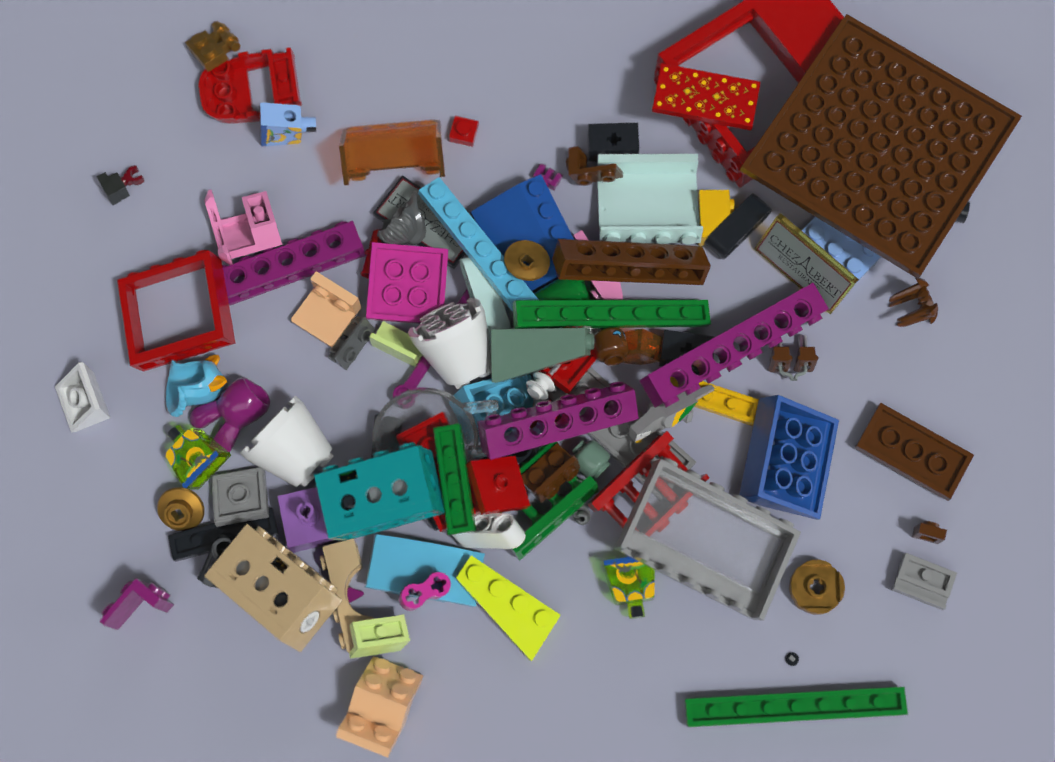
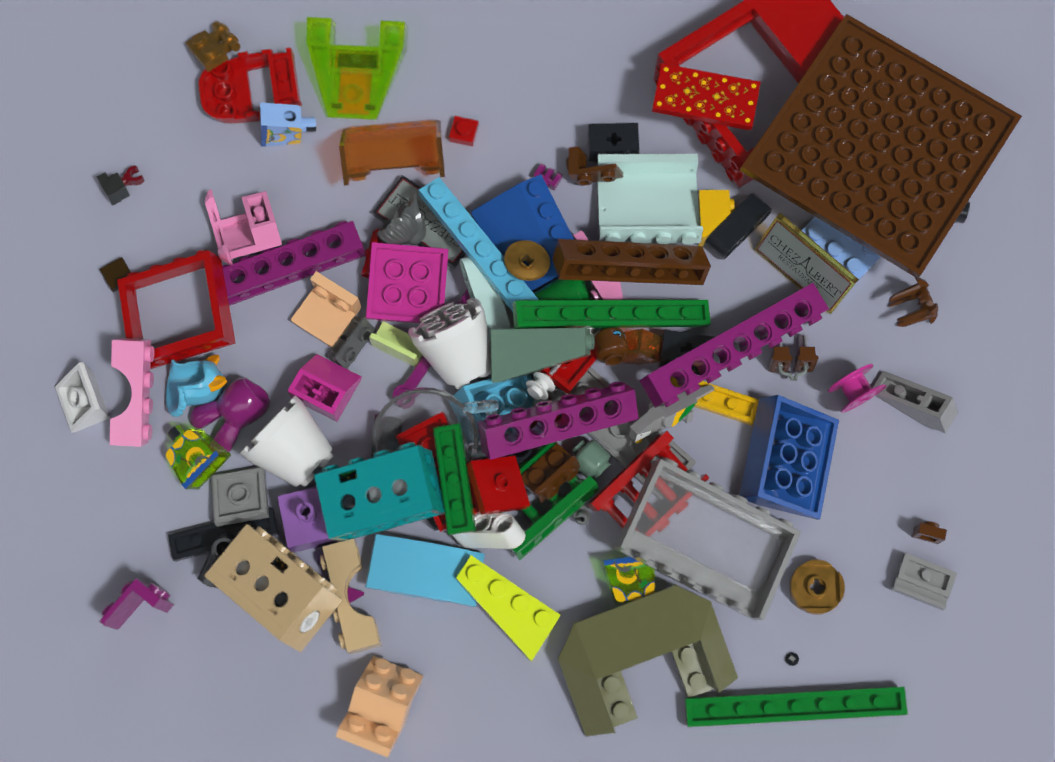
(114, 271): none -> dark brown tile
(133, 360): none -> bright pink arch
(187, 502): pearl gold piece -> none
(324, 386): none -> dark pink slope
(353, 77): none -> clear neon green wedge
(378, 636): yellowish green panel -> none
(424, 591): dark pink axle -> none
(635, 633): none -> olive slope
(856, 388): none -> dark pink piece
(914, 451): reddish brown plate -> none
(918, 401): none -> light grey slope

